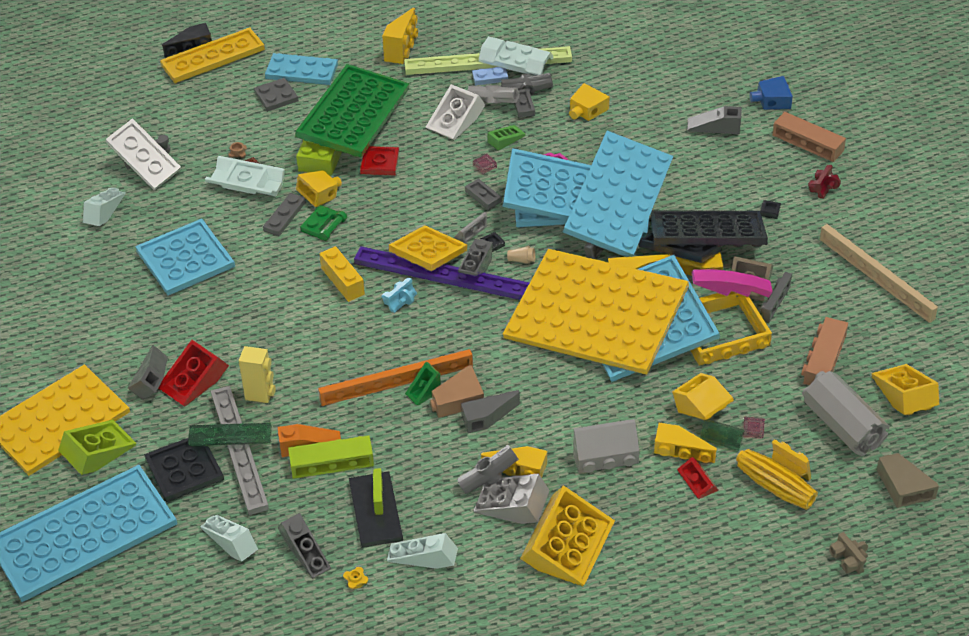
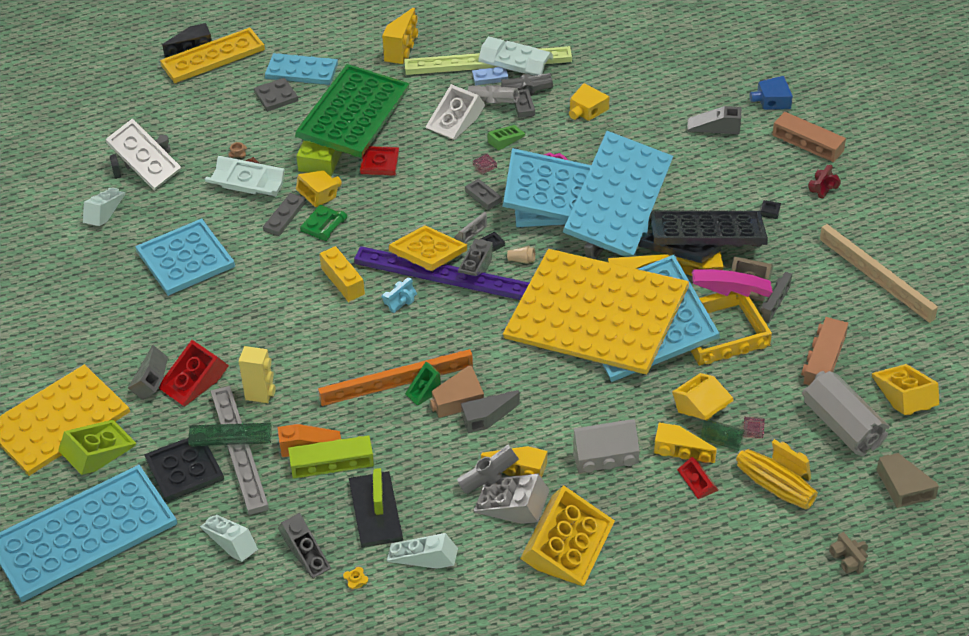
(115, 166): none -> black tile

